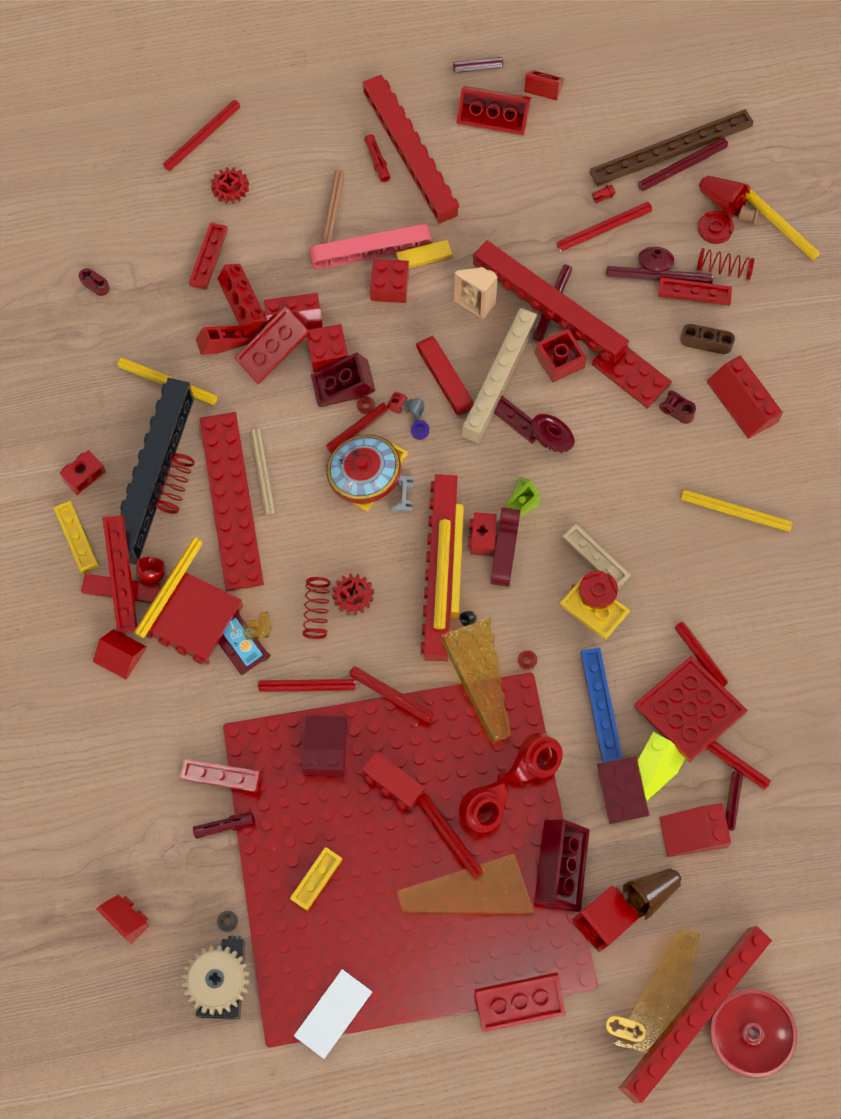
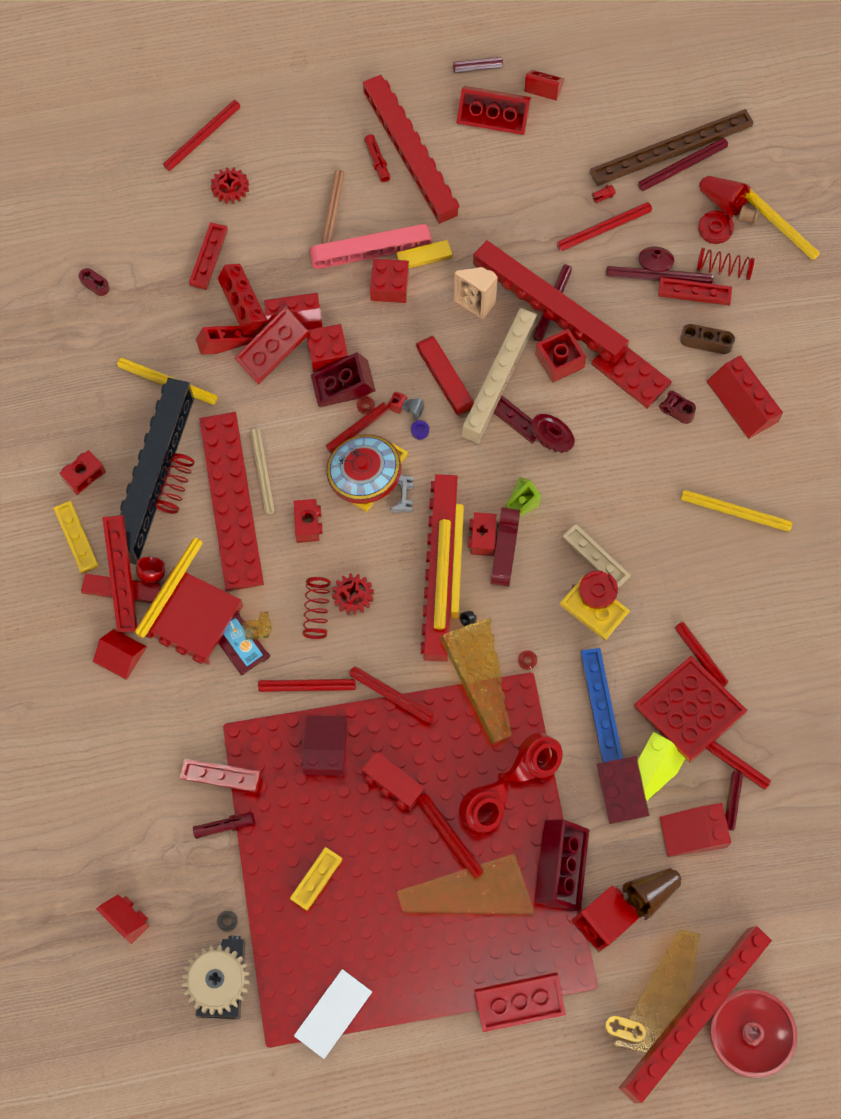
(307, 531): none -> red brick

